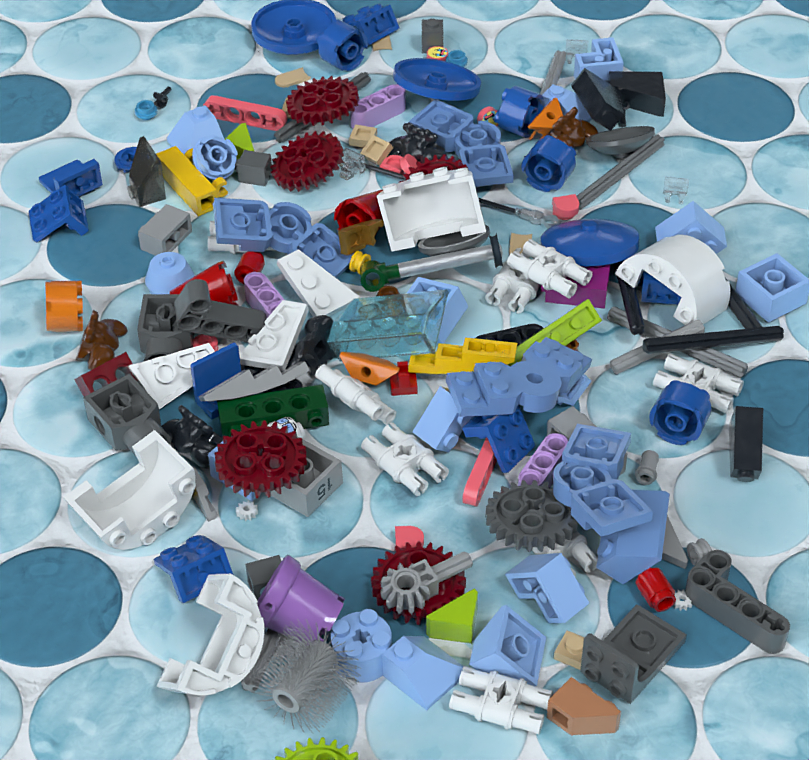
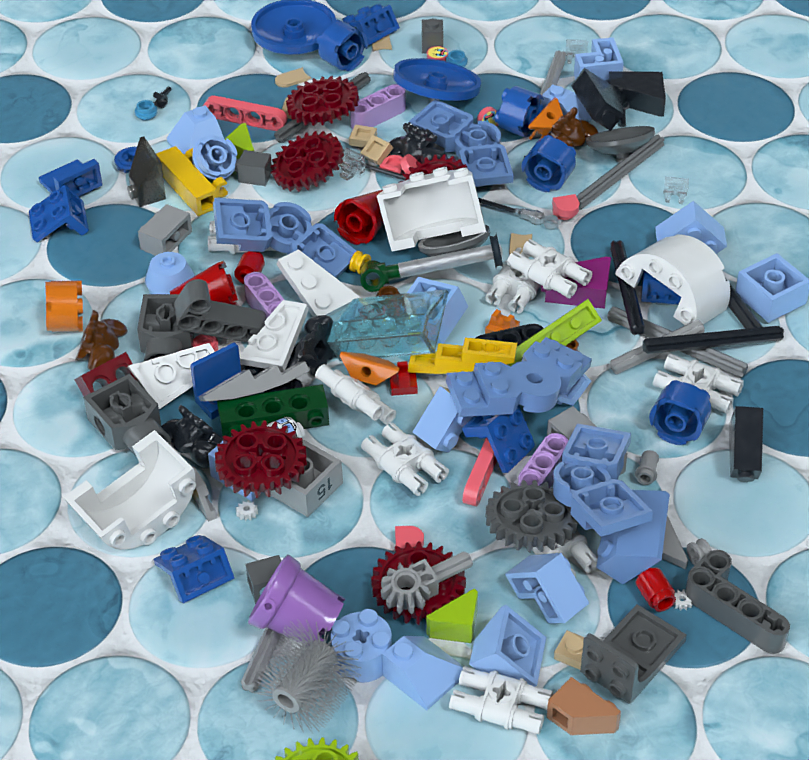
(233, 644): white cylinder -> none
(358, 236): pearl gold slope -> none
(500, 322): none -> orange tile
(593, 241): blue dish -> none

